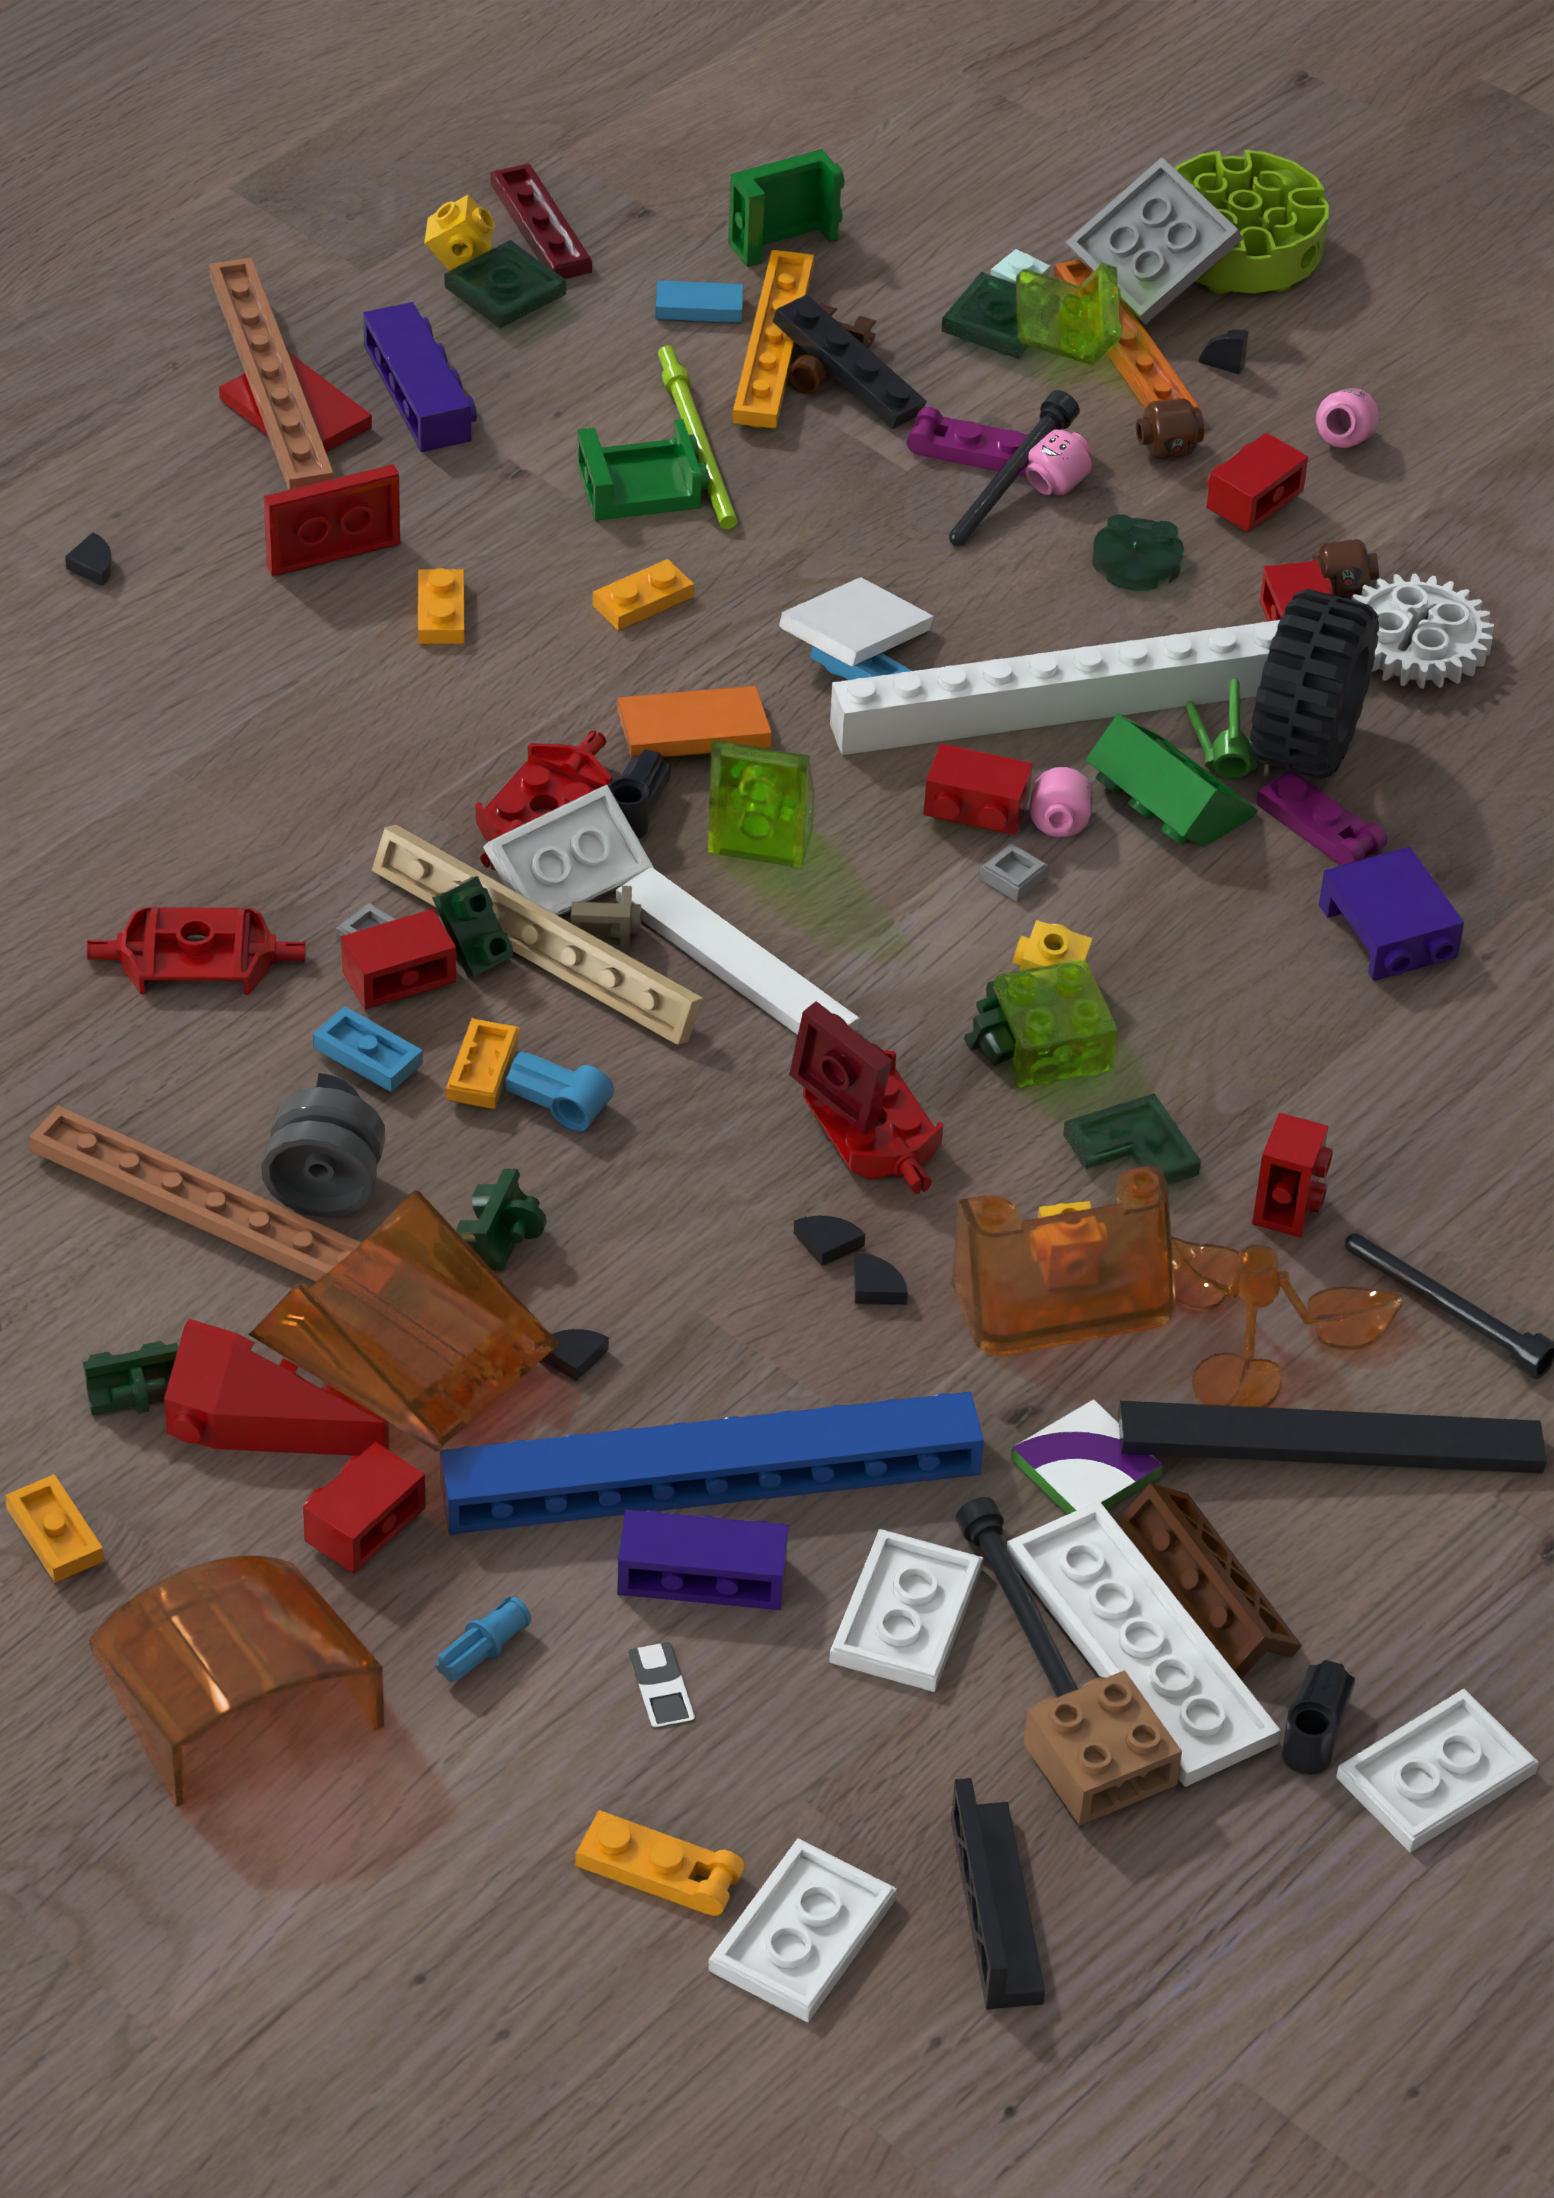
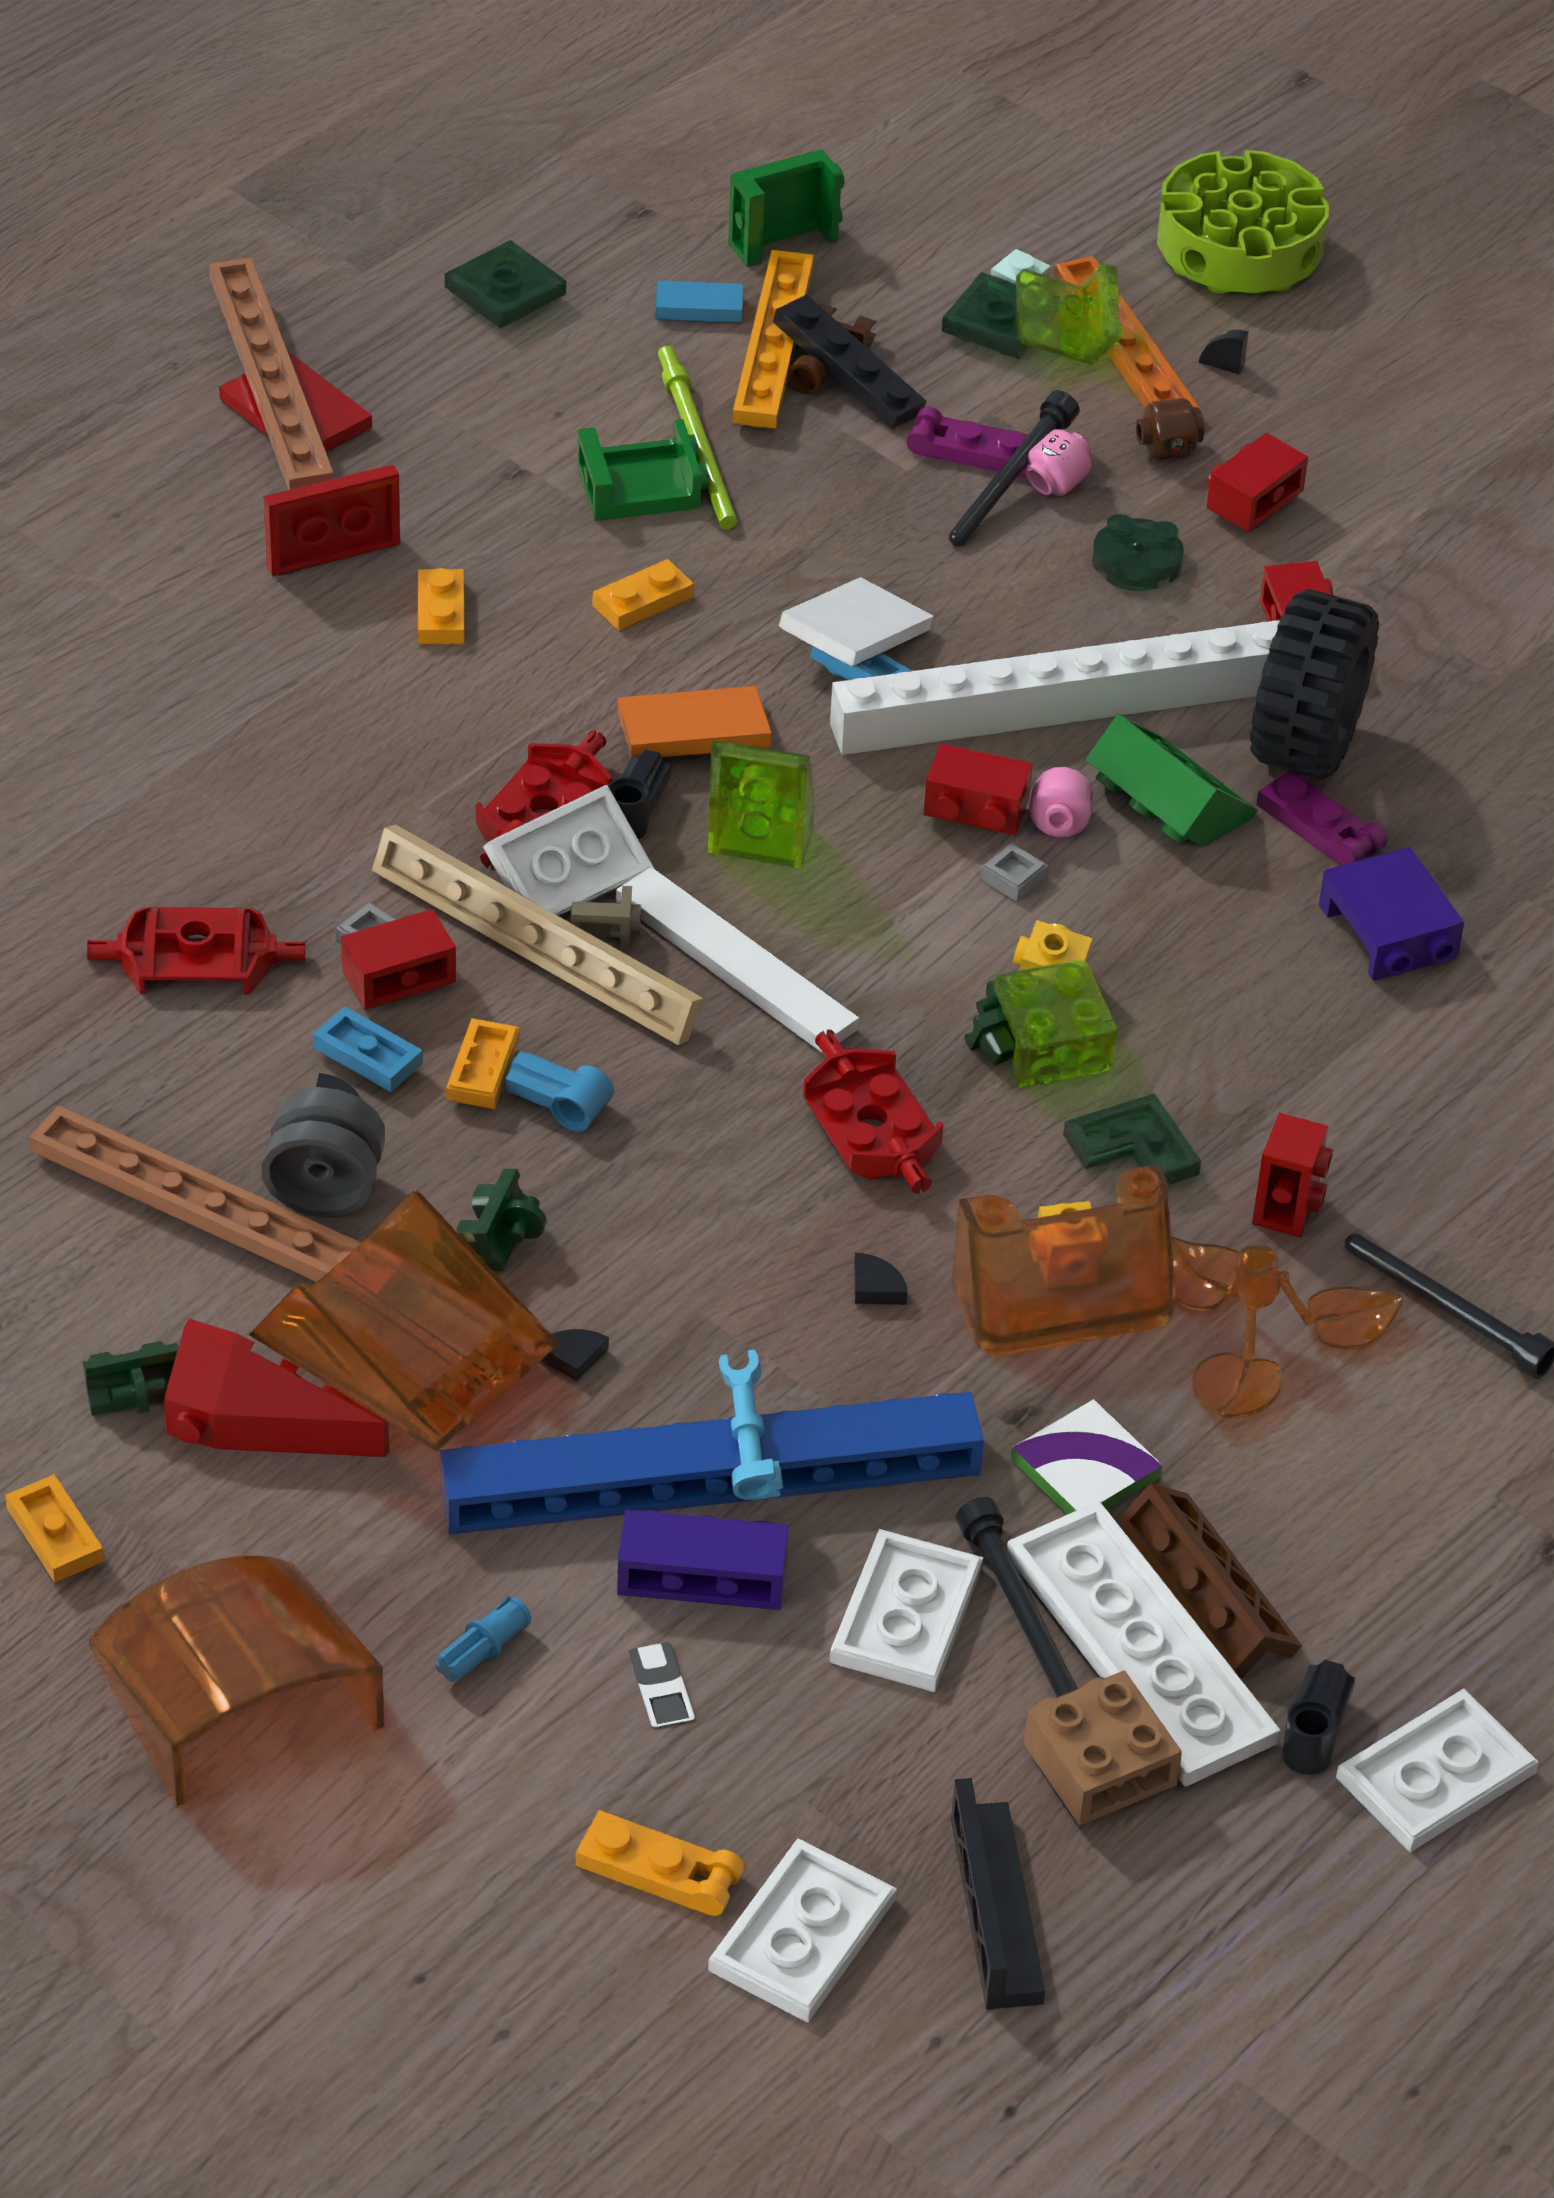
(91, 559): black tile -> none
(364, 1507): red brick -> none
(418, 376): dark purple brick -> none
(459, 232): yellow brick -> none
(473, 926): dark green hips -> none
(540, 221): dark red tile -> none
(754, 1477): none -> medium azure piece
(828, 1237): black tile -> none
(840, 1067): dark red plate -> none
(1157, 237): light grey plate -> none
(1231, 750): bright green plant -> none
(1331, 1437): black tile -> none
(1347, 418): bright pink head -> none
(1347, 566): reddish brown head -> none
(1443, 646): white gear -> none

